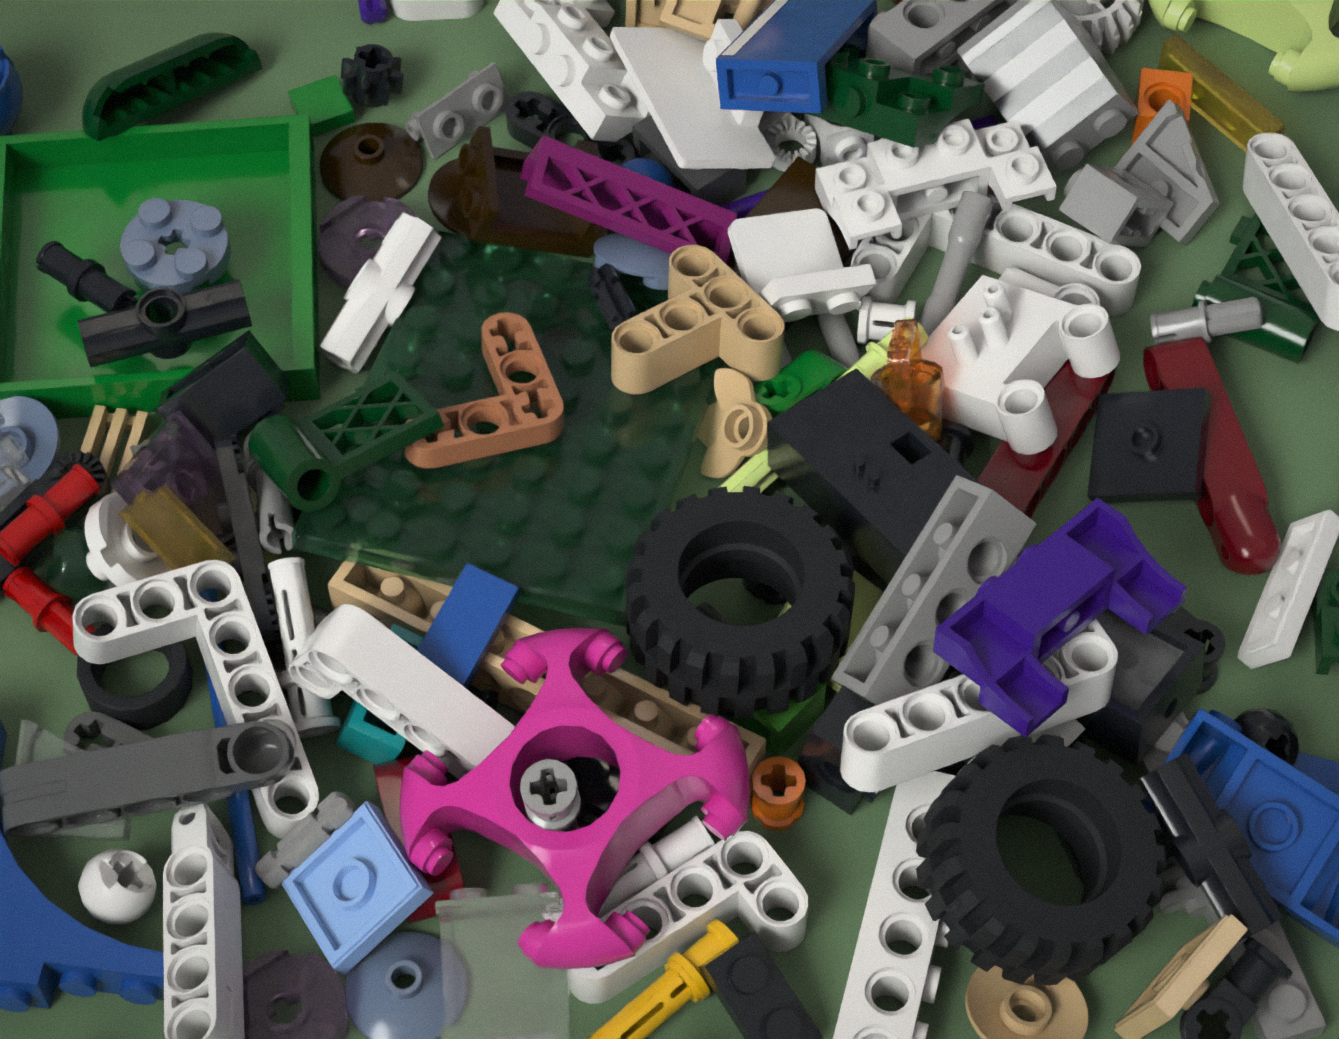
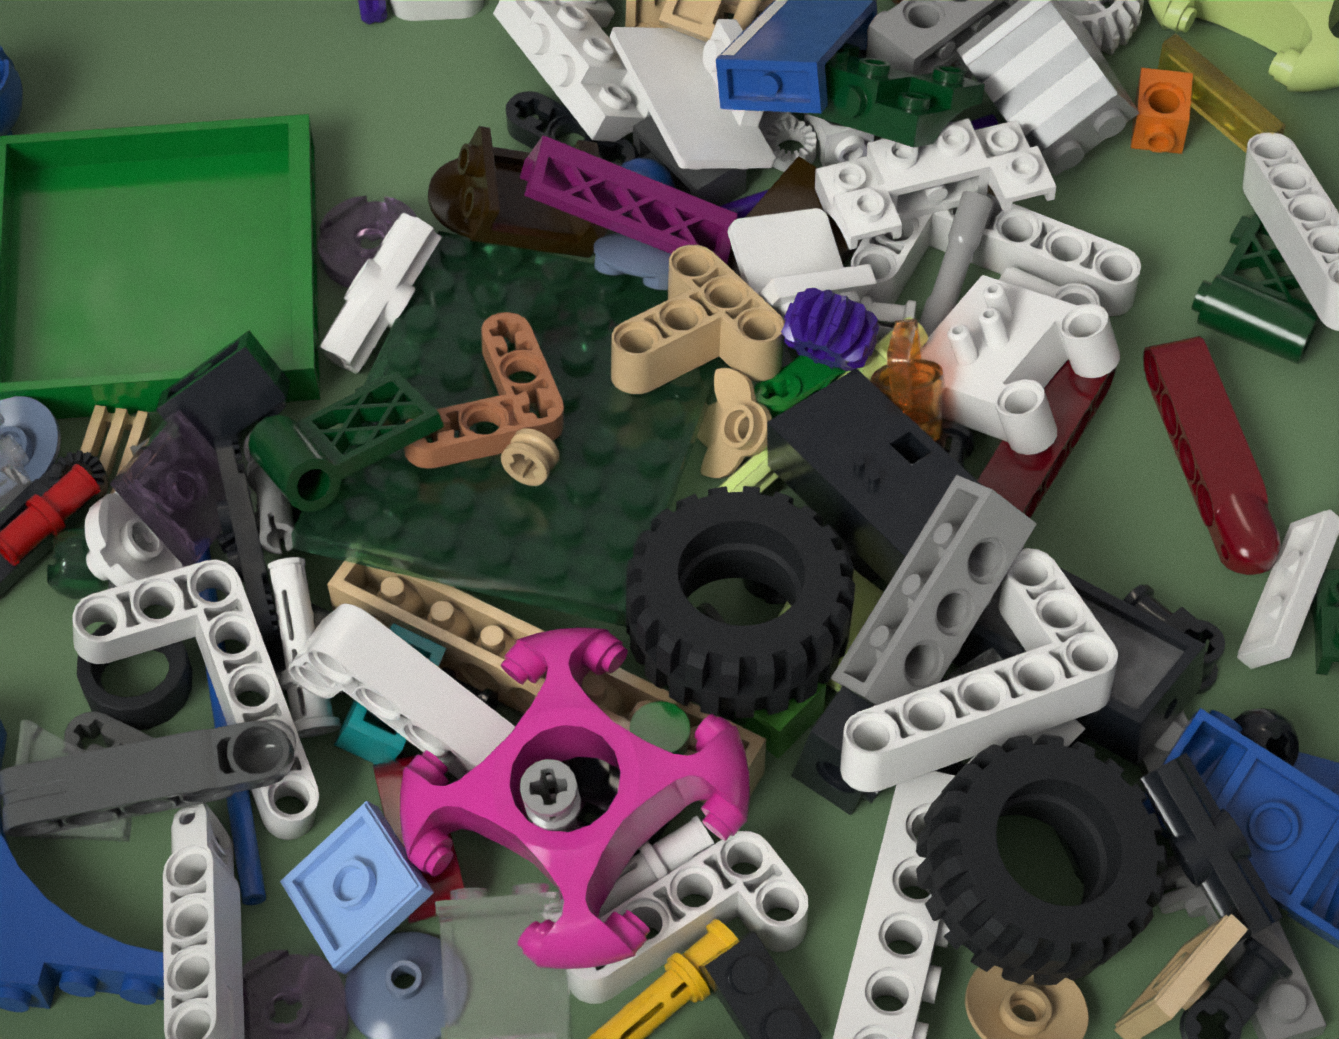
(49, 609): red axle -> none
(84, 279): black pin -> none
(117, 886): white piece -> none
(164, 323): black piece -> none
(165, 82): dark green brick -> none
(170, 222): sand blue plate -> none
(173, 529): clear yellow piece -> none
(305, 839): light grey axle -> none
(324, 104): green tile -> none
(371, 162): dark brown dish -> none
(372, 75): black gear -> none
(460, 111): light grey hinge -> none
(468, 623): blue tile -> none
(530, 457): none -> tan bush
(611, 295): black axle -> none
(662, 726): none -> green tile
(783, 776): orange bush -> none
(830, 329): none -> dark purple gear
(1046, 602): dark purple bracket -> none
(1114, 205): light grey brick -> none
(1150, 446): black plate -> none
(1172, 165): light grey wing -> none
(1207, 320): light grey axle -> none

